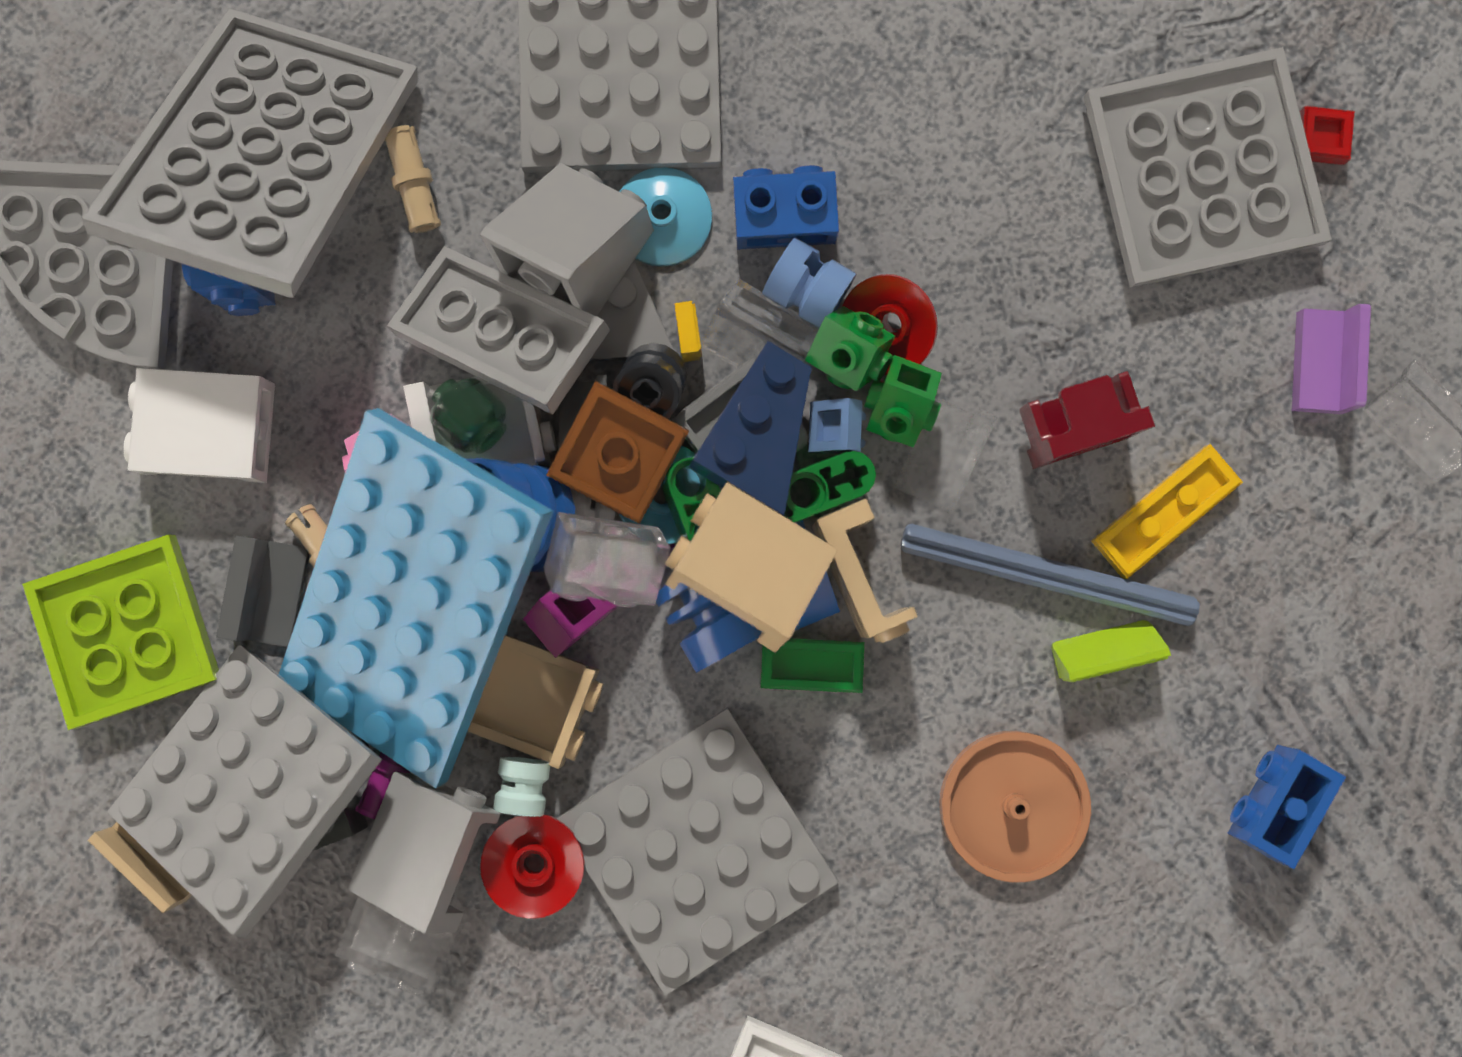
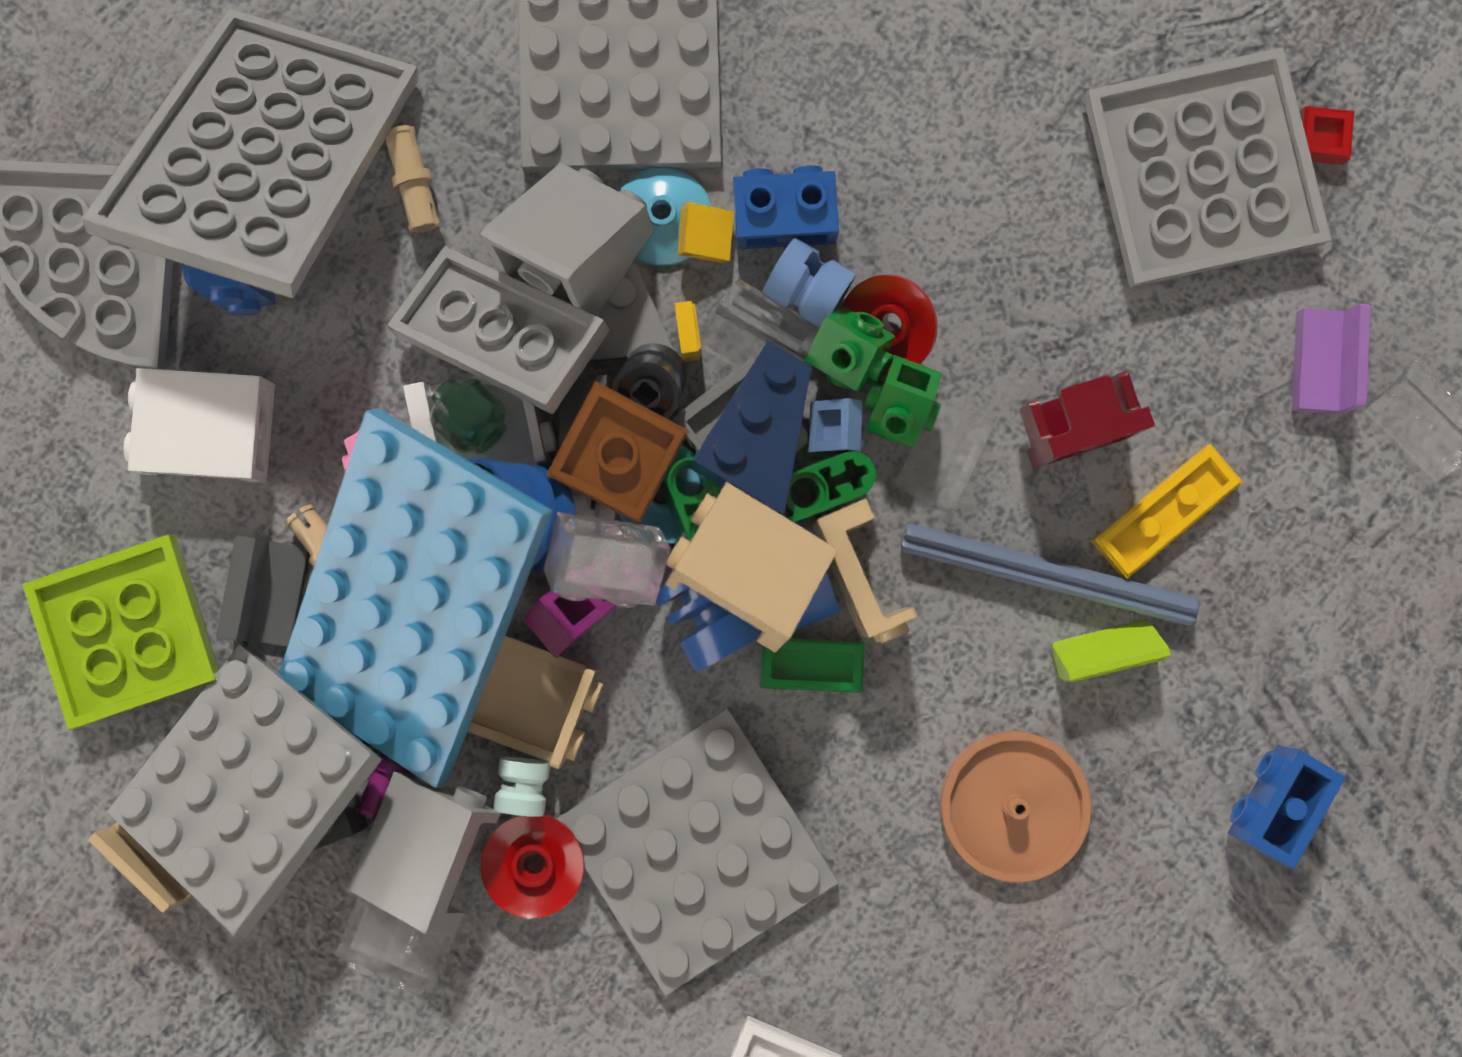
(705, 232): none -> yellow tile

